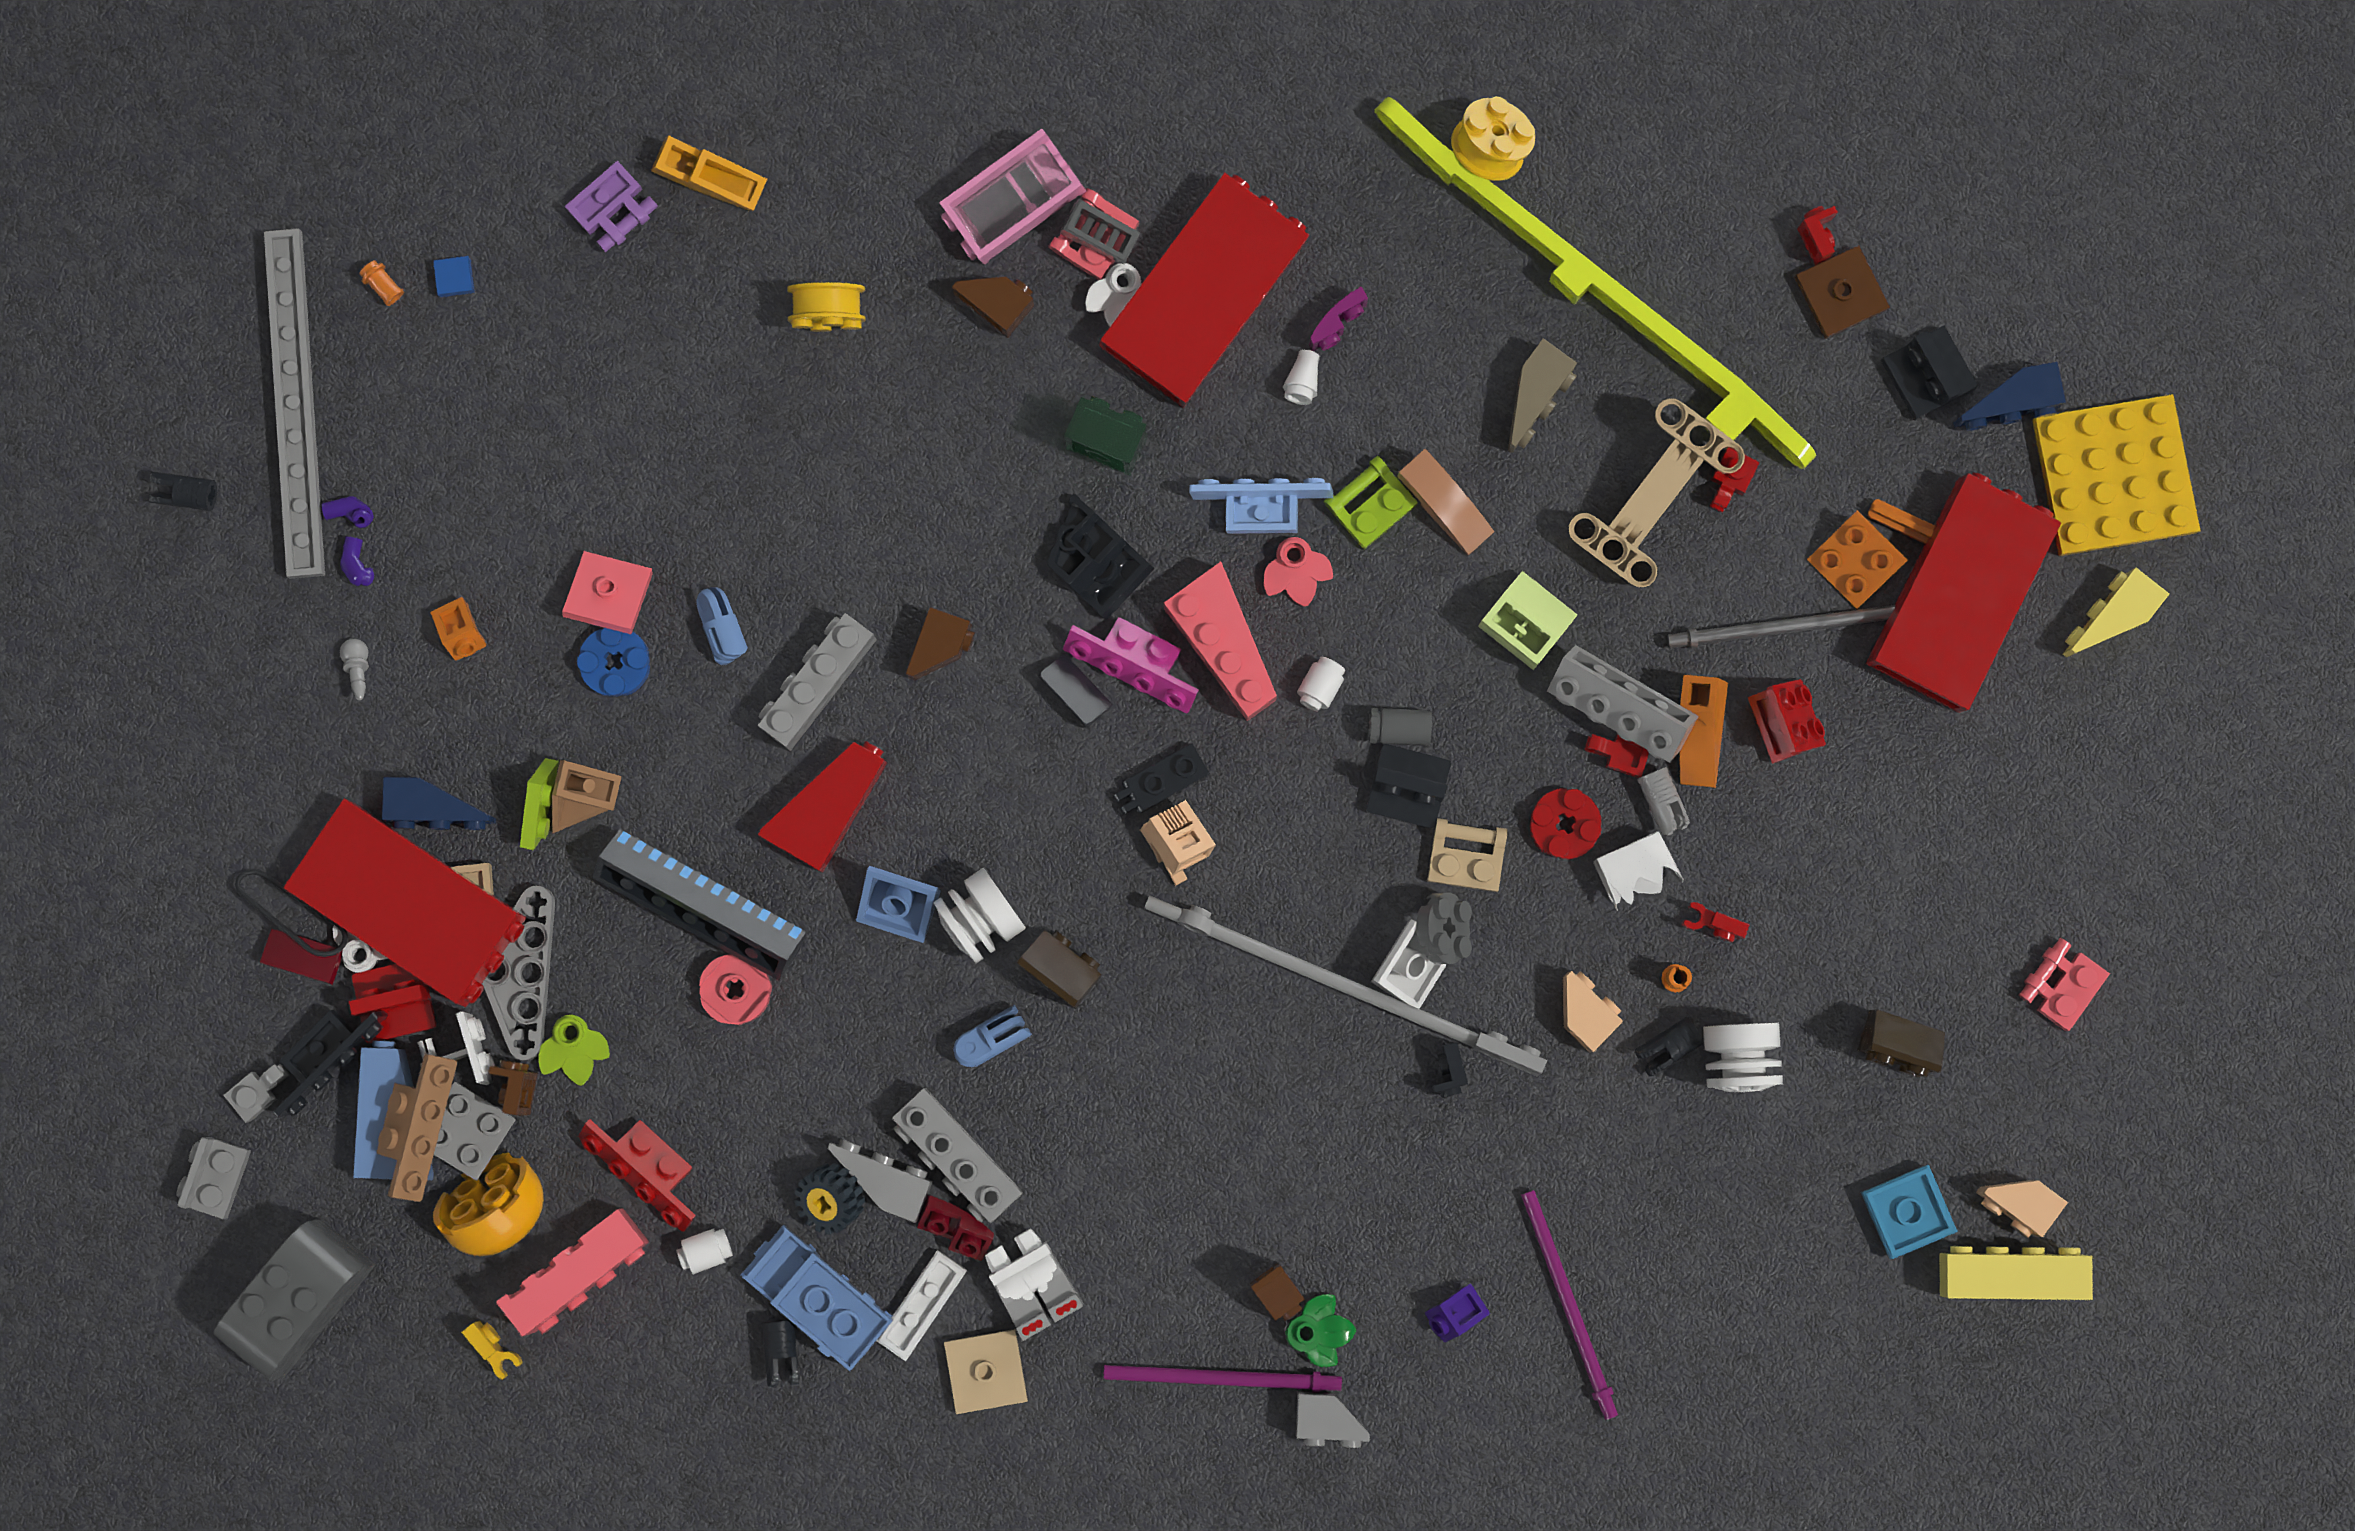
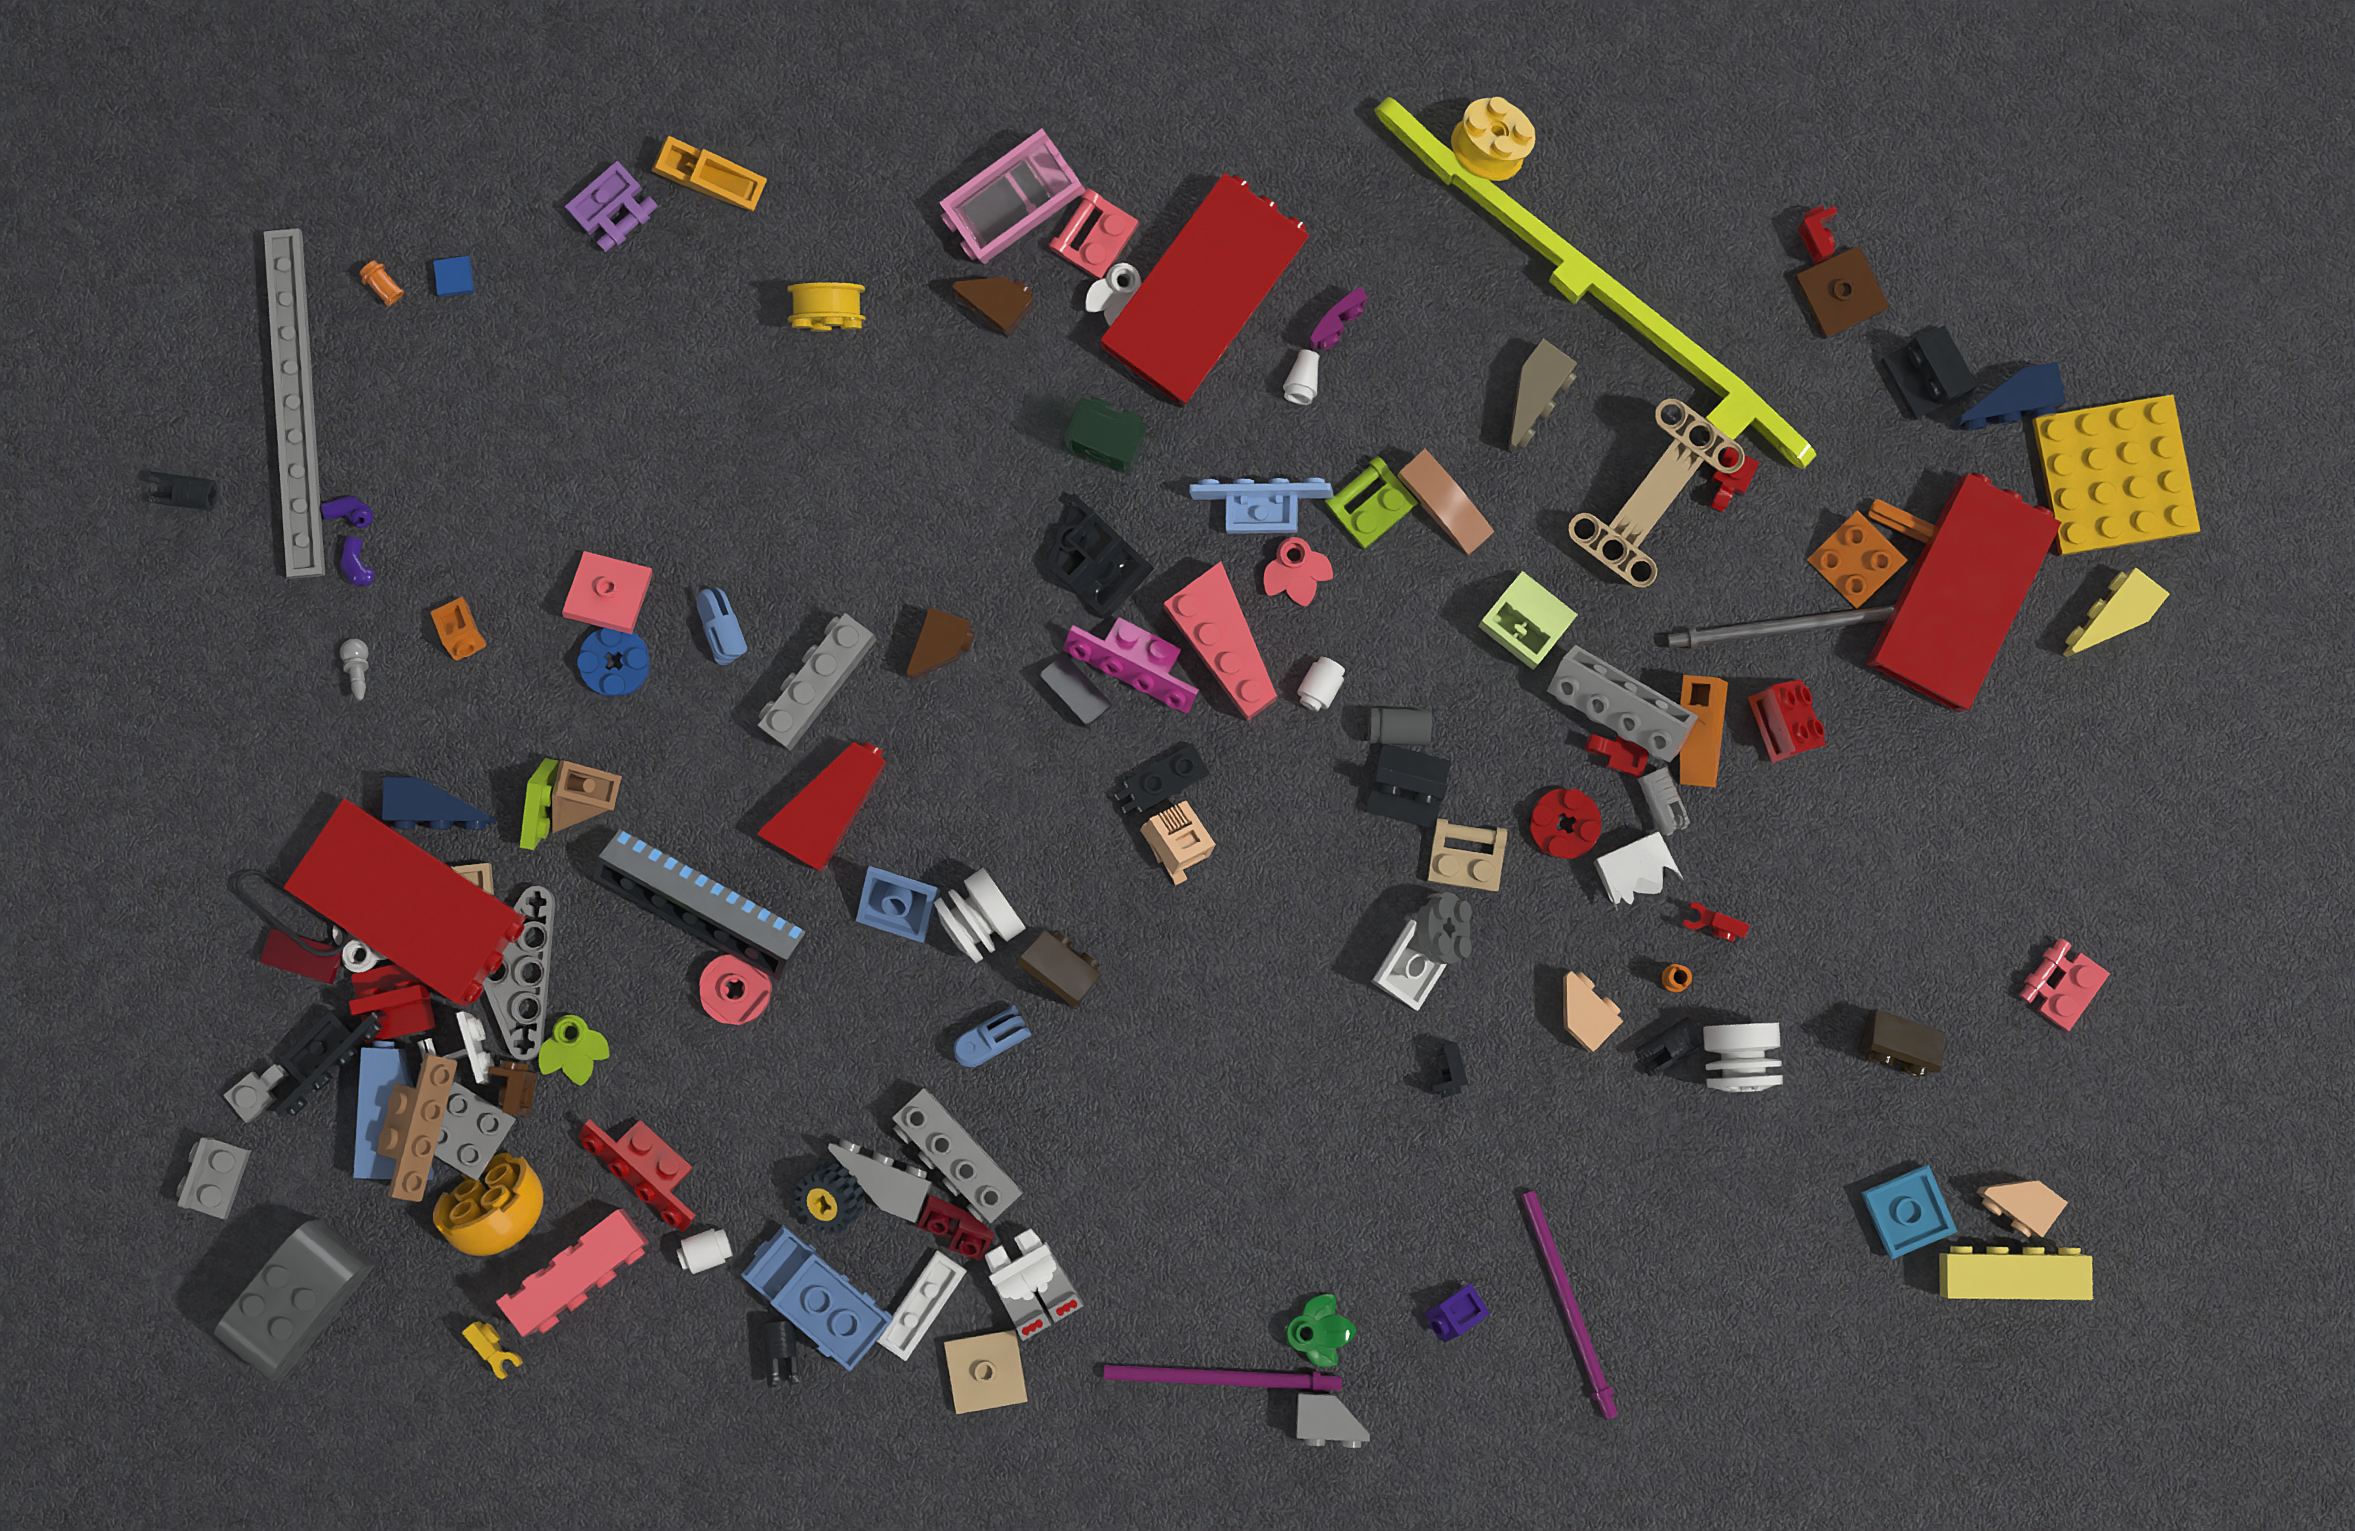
(1093, 214): dark grey slope -> none
(1277, 1293): reddish brown slope -> none
(1489, 1044): light grey bar -> none

